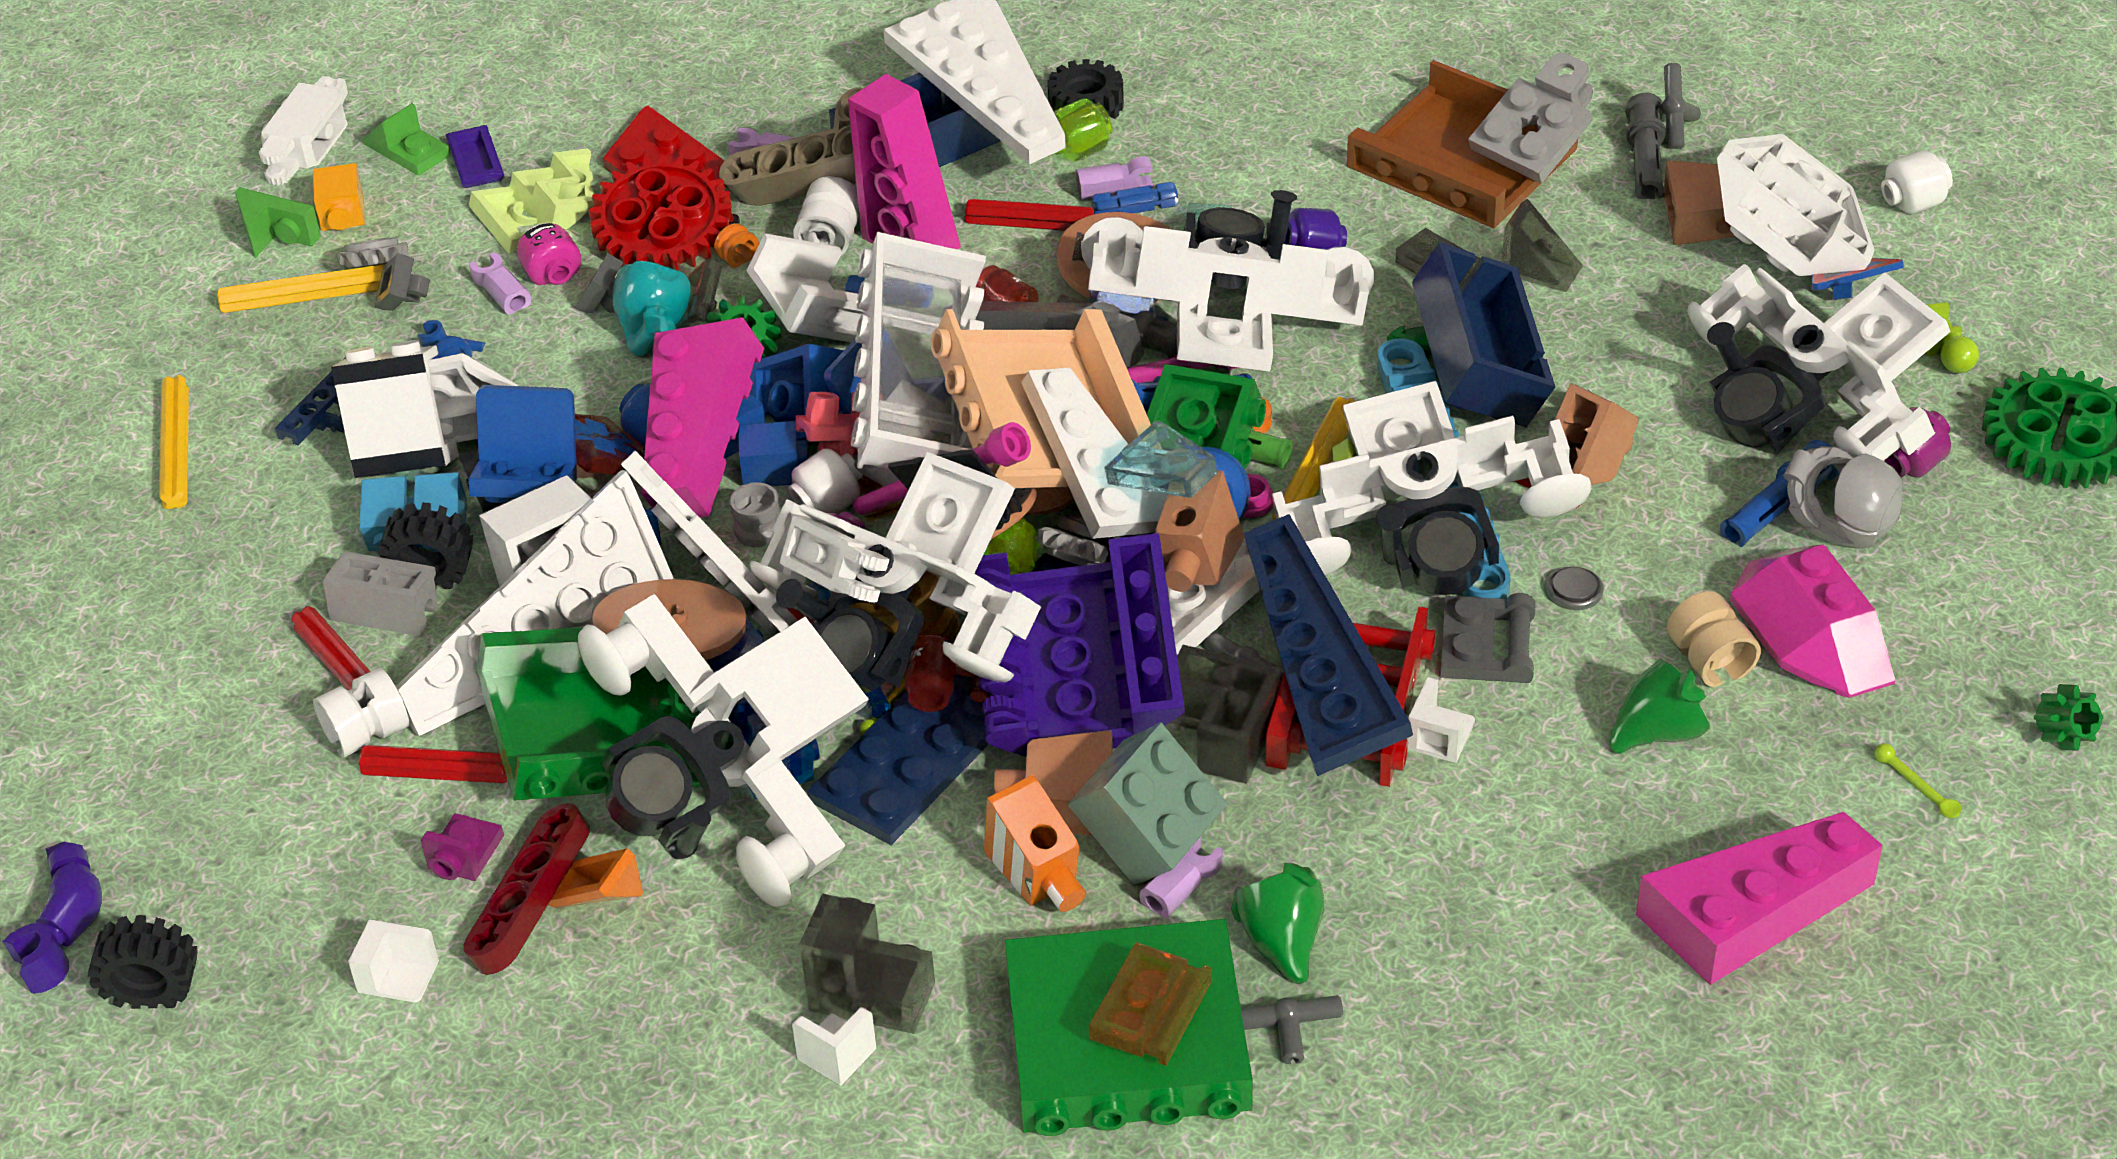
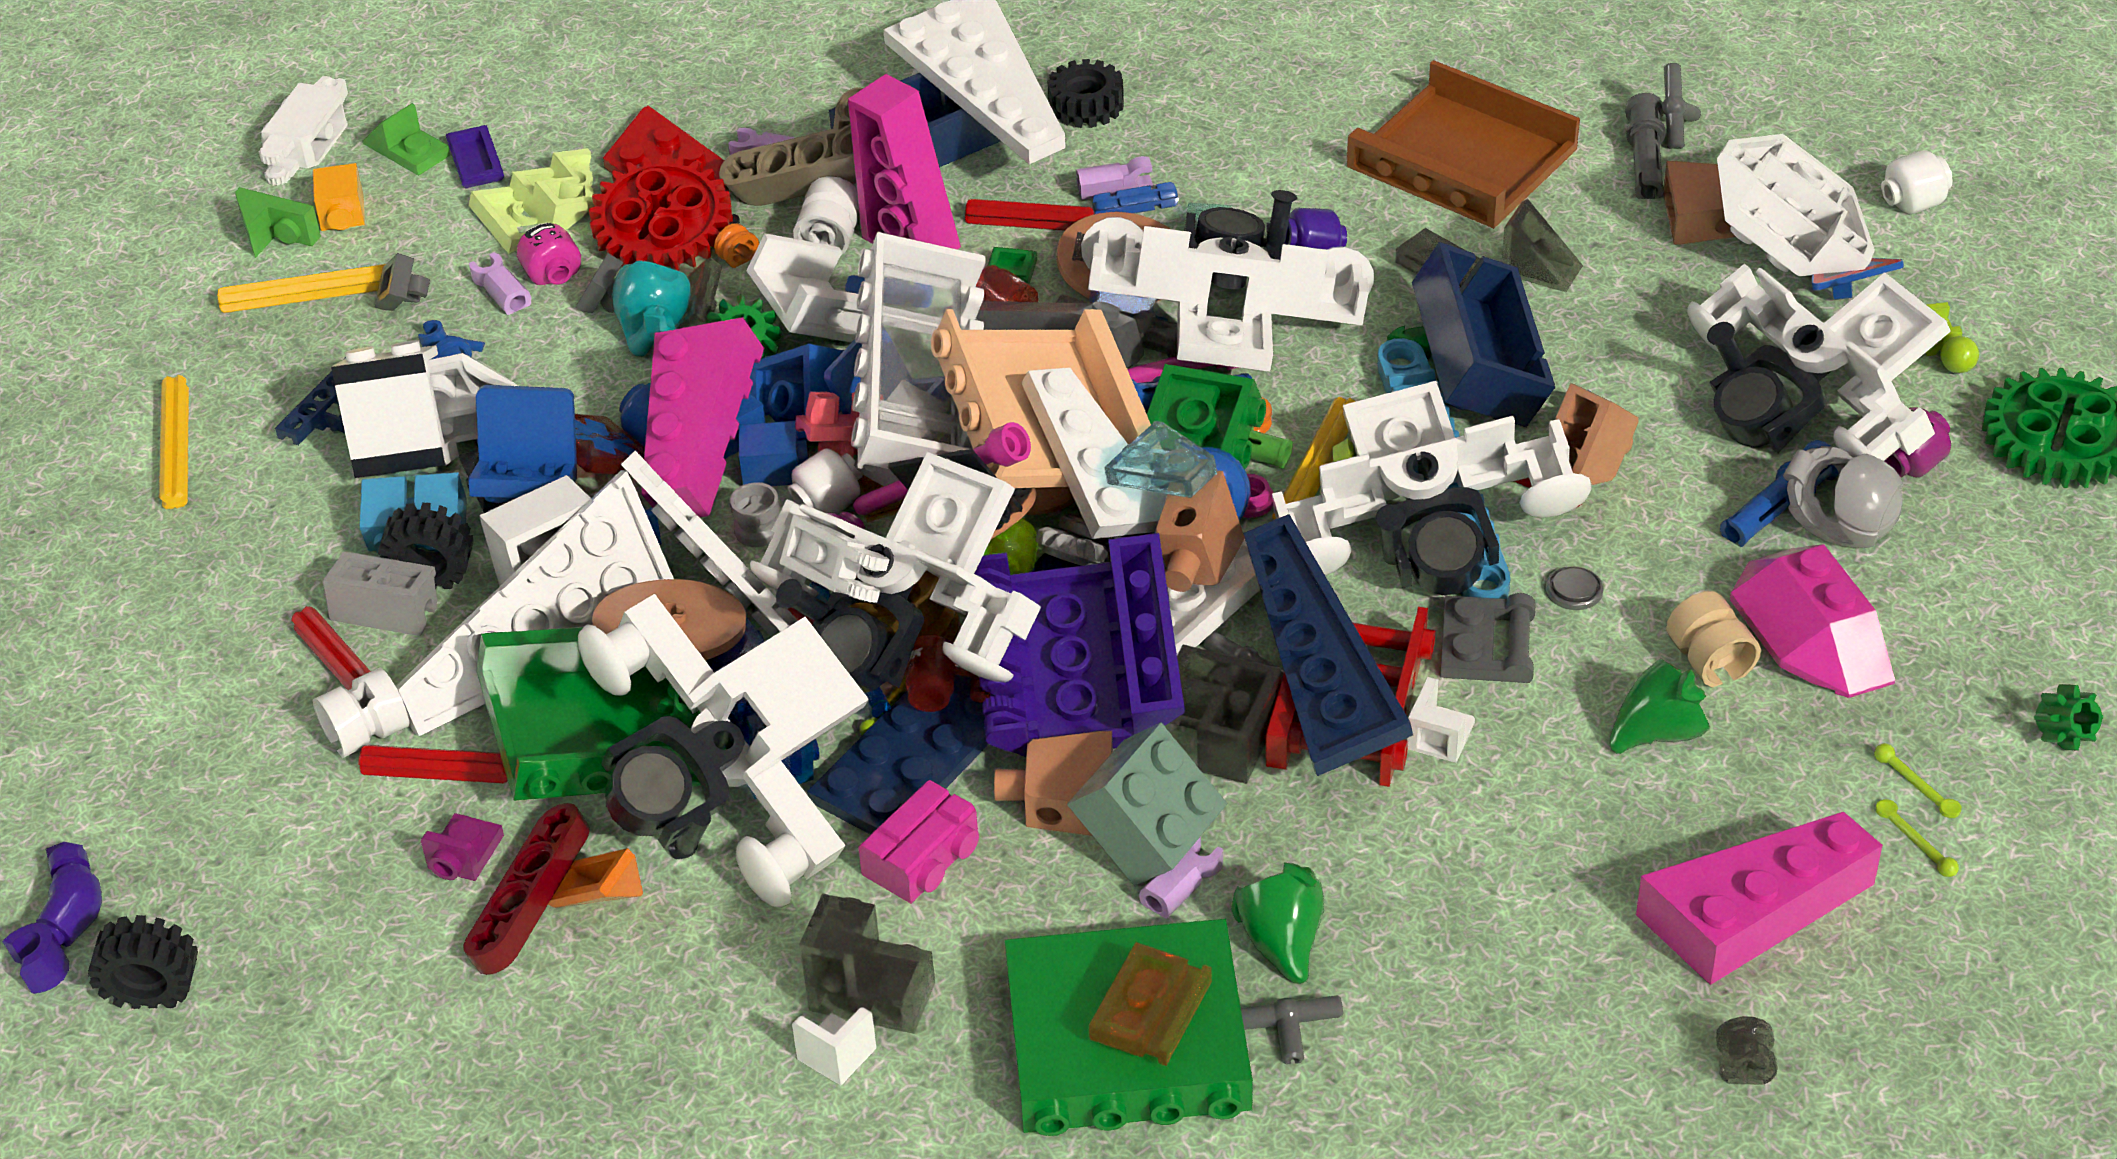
(371, 252): light grey gear -> none
(393, 961): white panel -> none
(920, 842): none -> dark pink brick
(1017, 261): none -> green tile
(1033, 845): orange torso -> none
(1085, 129): clear neon green head -> none
(1553, 104): light grey plate -> none
(1746, 1051): none -> clear smoke wheel
(1945, 865): none -> lime hinge

